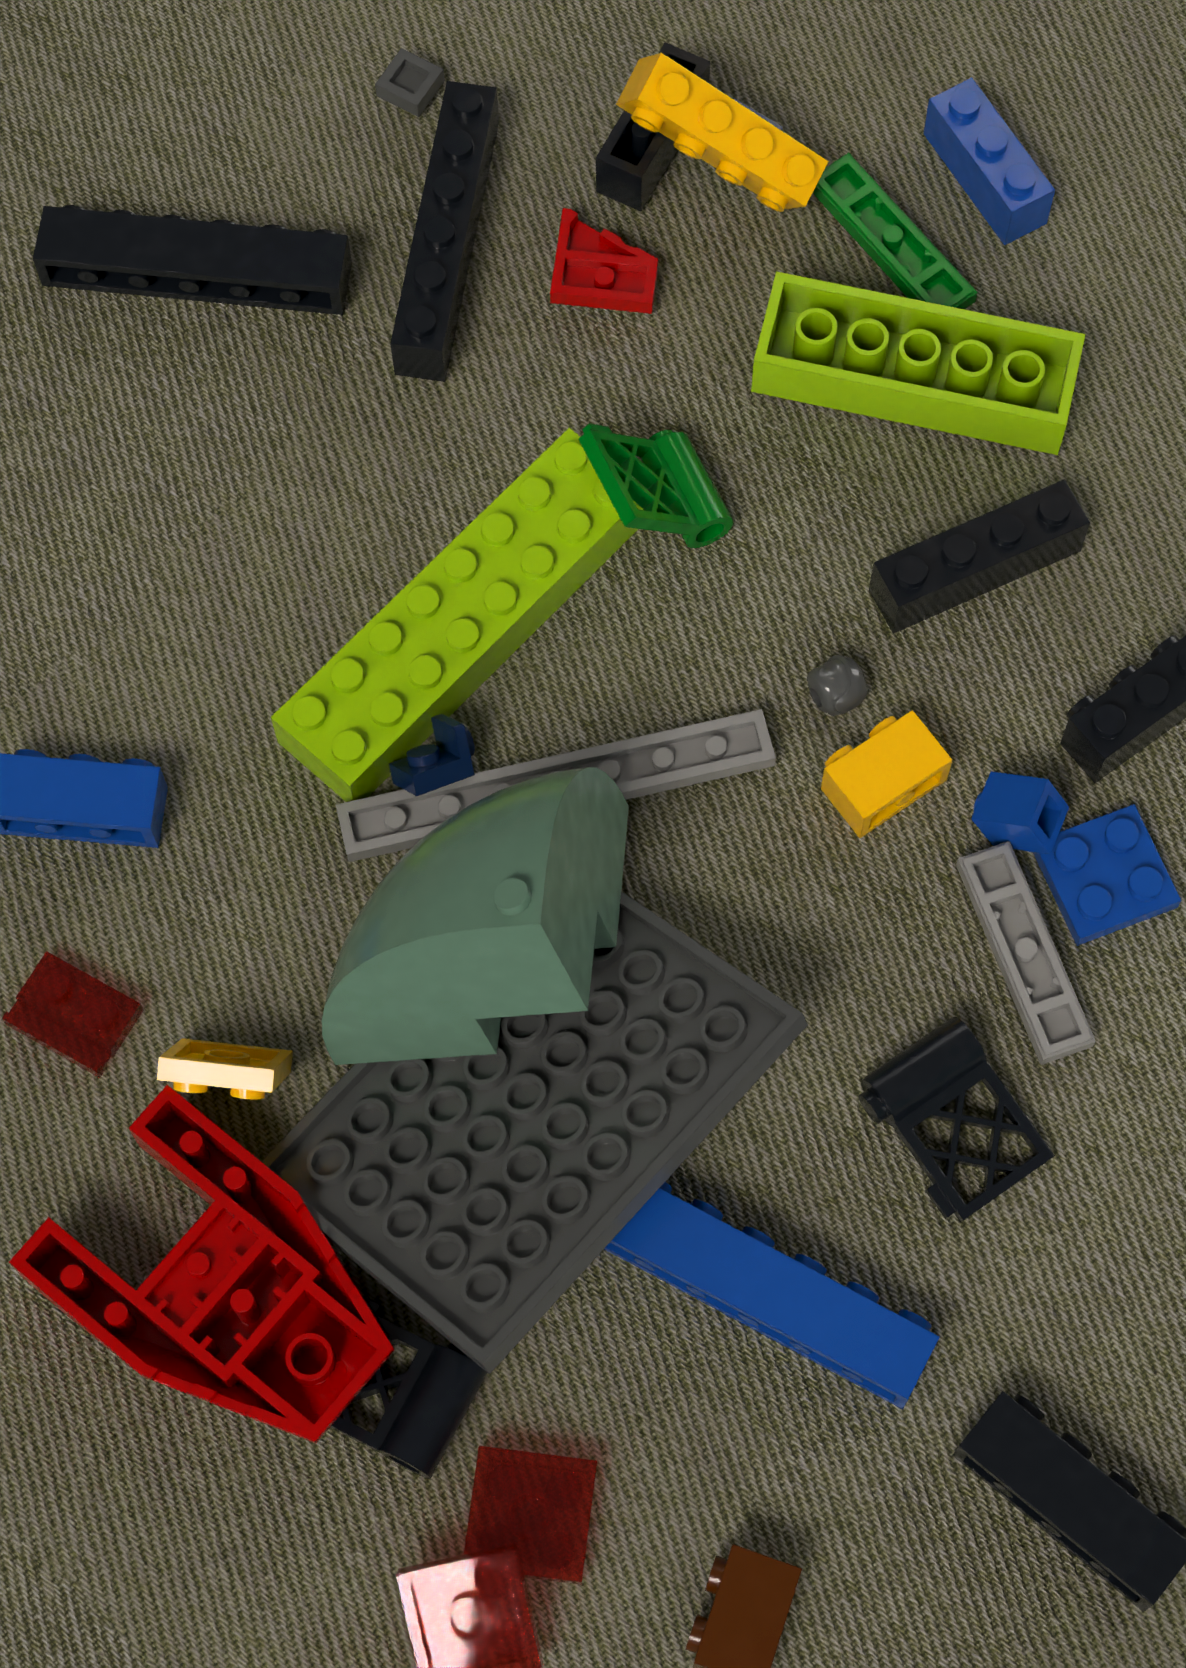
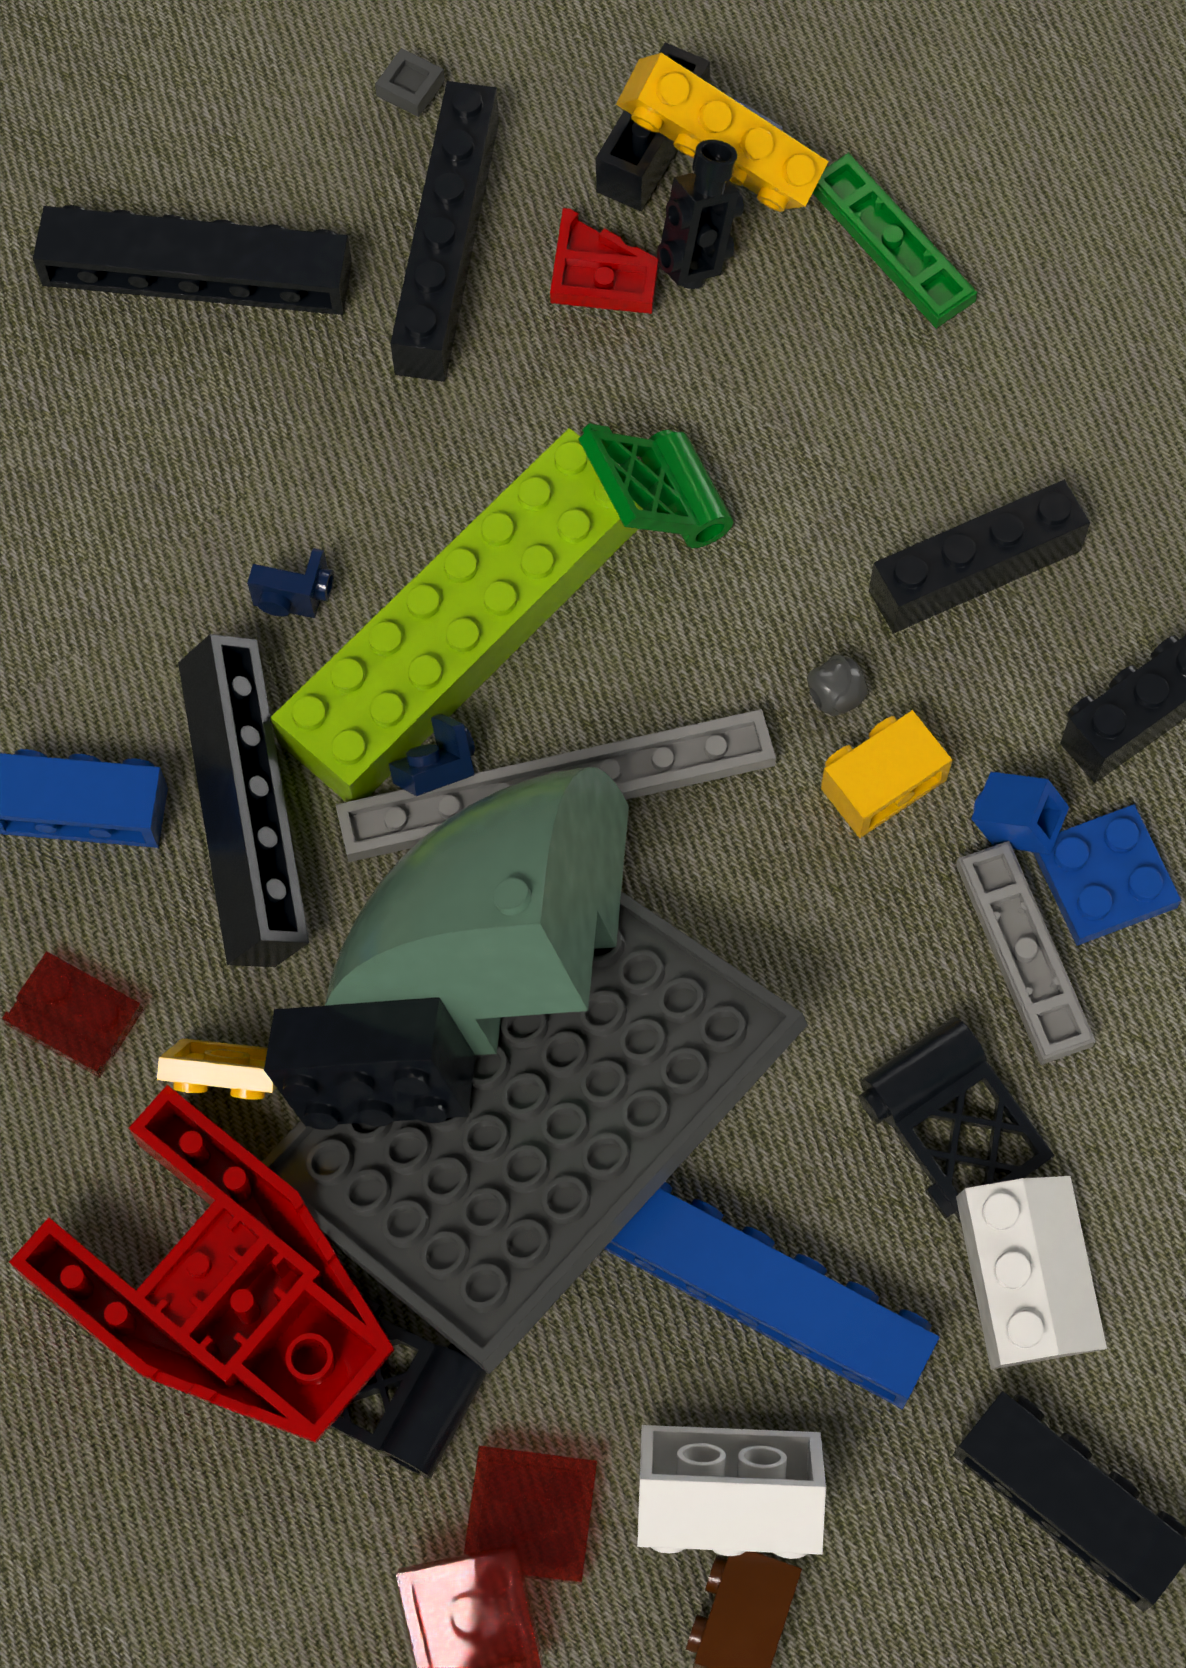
(242, 802): none -> black brick
(288, 592): none -> dark blue bracket
(370, 1063): none -> black brick
(701, 217): none -> black brick
(731, 1491): none -> white brick
(917, 363): lime brick -> none
(988, 161): blue brick -> none
(1030, 1270): none -> white slope

